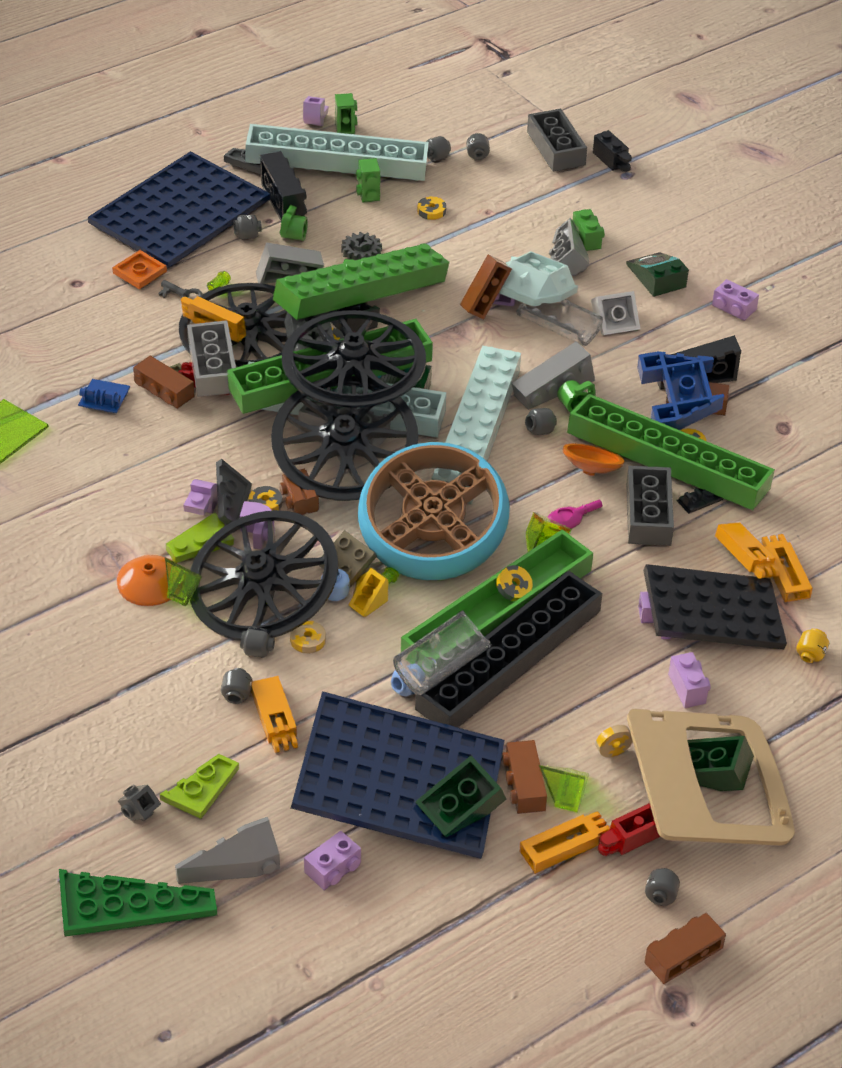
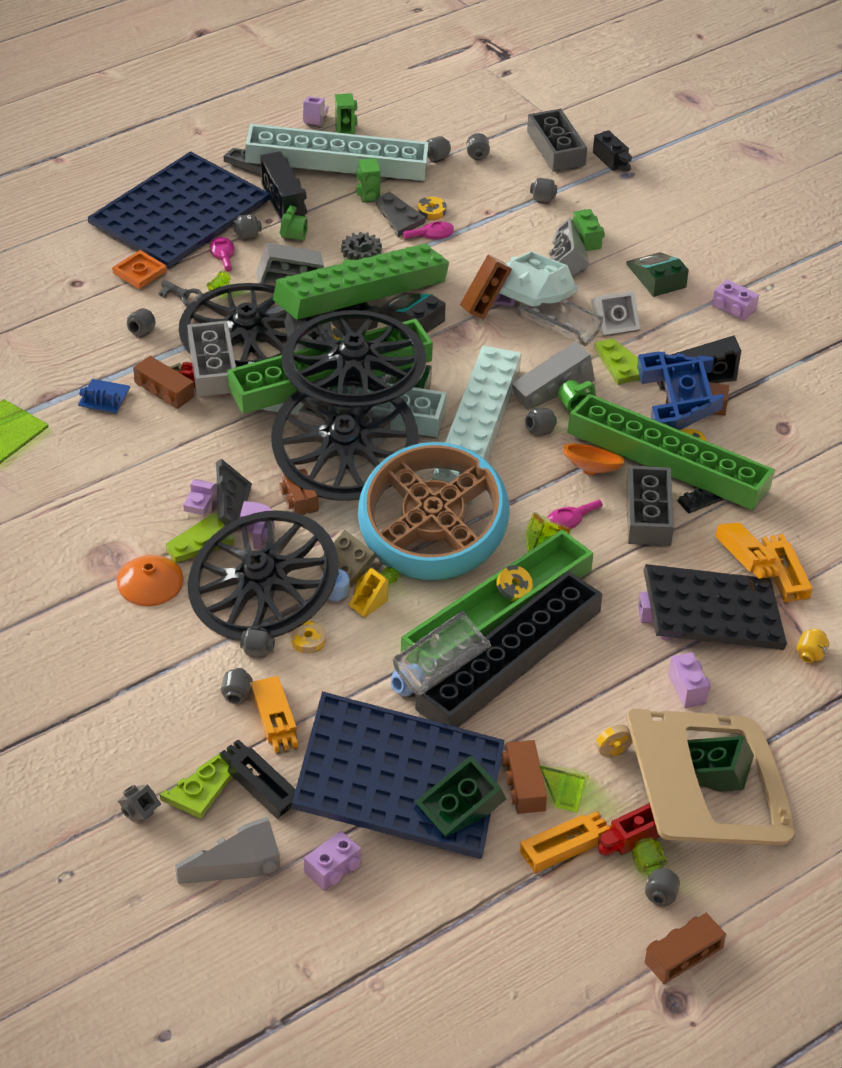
(118, 902): green wing -> none
(141, 322): none -> dark grey head
(181, 582): clear neon green slope -> none
(204, 311): light orange hinge -> none
(223, 249): none -> dark pink piece
(268, 496): piece -> none
(268, 787): none -> black hinge
(399, 214): none -> dark grey wing
(423, 307): none -> black slope
(434, 230): none -> dark pink piece
(543, 190): none -> dark grey head
(618, 361): none -> lime wing
(648, 856): none -> clear neon green head

